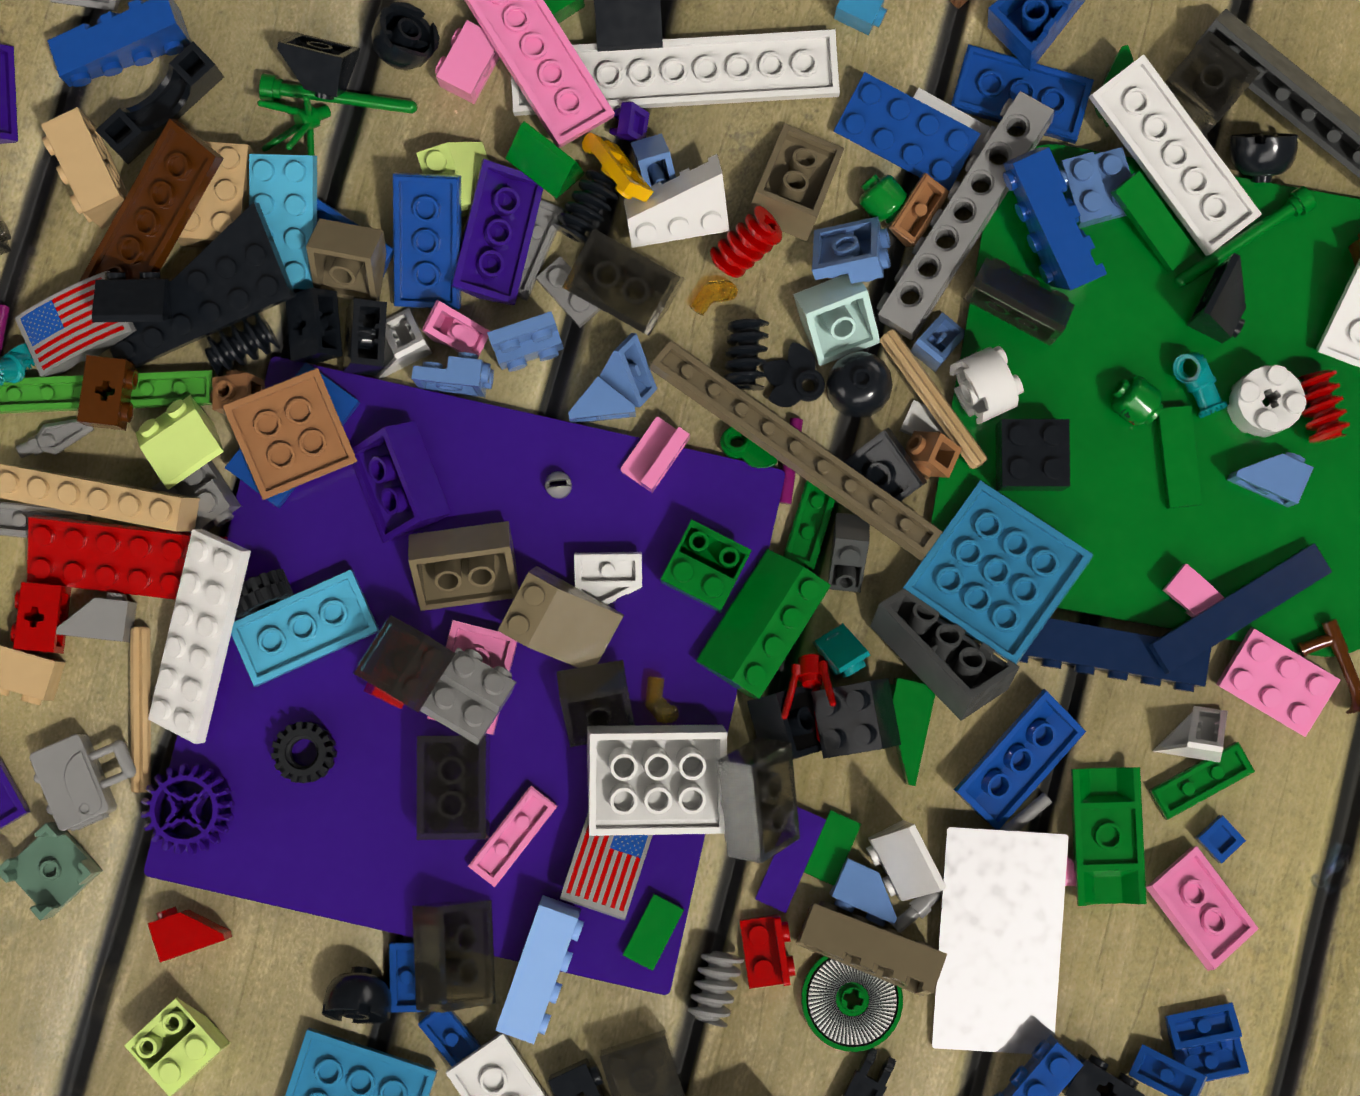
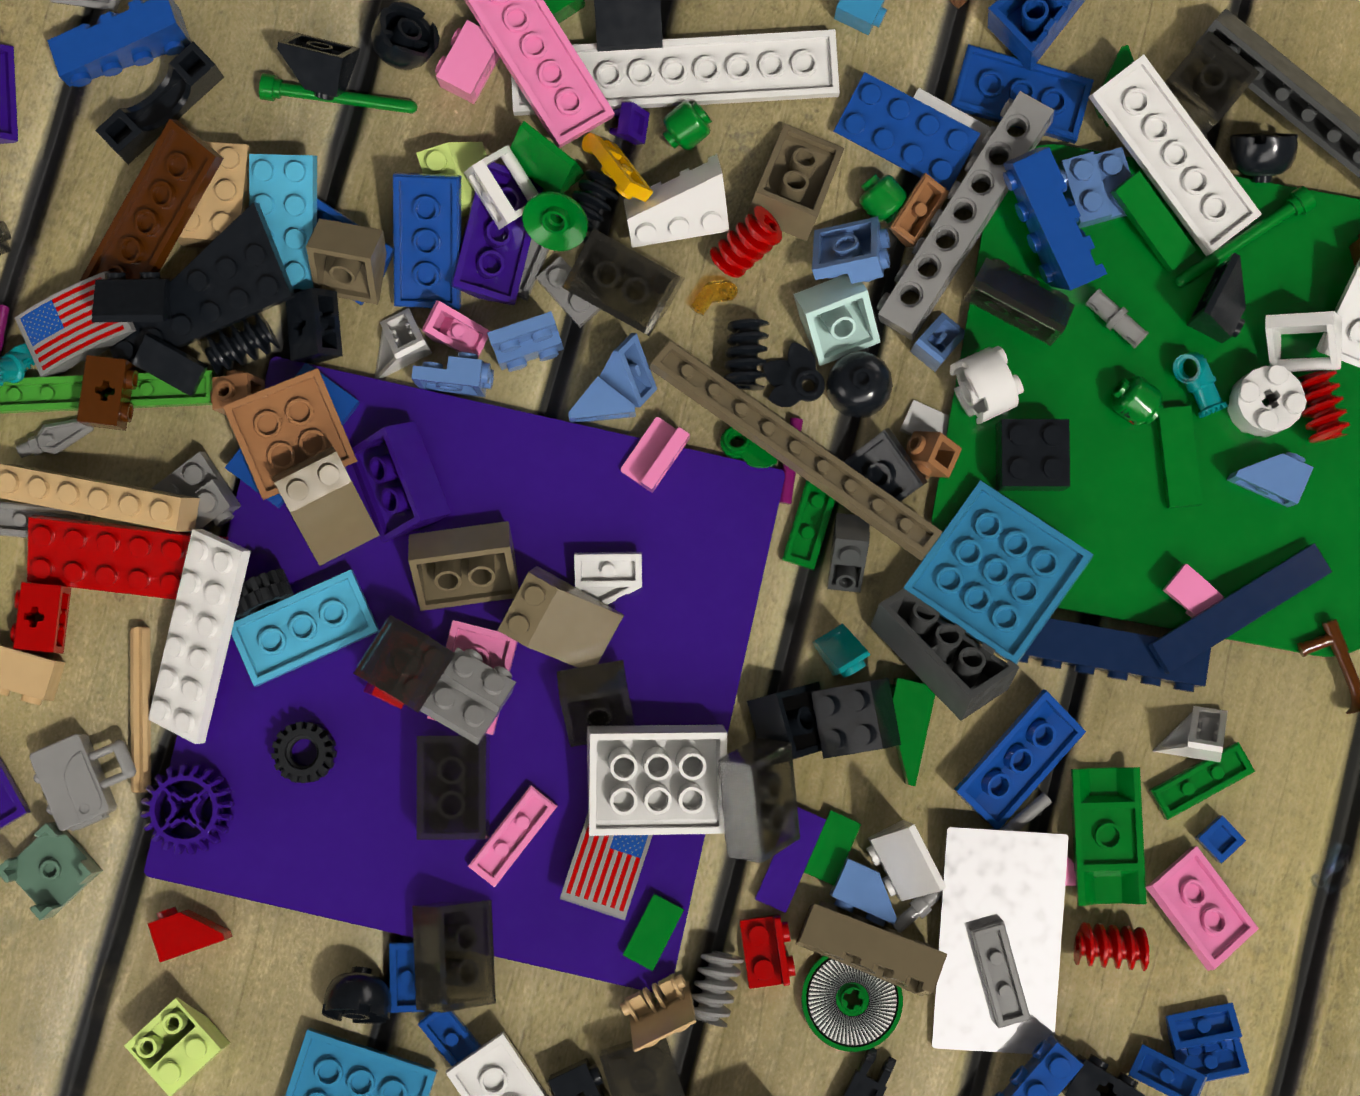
(85, 166): tan brick -> none
(102, 619): light grey slope -> none
(170, 364): none -> black tile
(179, 441): yellowish green slope -> none
(305, 121): green plant -> none
(325, 505): none -> dark tan slope
(364, 337): black brick -> none
(490, 191): none -> white tile
(538, 970): light blue brick -> none
(553, 231): none -> green dish
(559, 491): light grey hinge -> none
(653, 159): medium blue slope -> none
(656, 703): clear yellow arm -> none
(660, 1015): none -> tan hinge
(686, 125): none -> green head
(705, 566): green slope -> none
(763, 623): green slope -> none
(811, 671): red plant -> none
(933, 398): tan axle -> none
(1000, 973): none -> light grey tile
(1111, 944): none -> red piece
(1116, 318): none -> light grey pin
(1278, 682): bright pink plate -> none
(1305, 323): none -> white tile

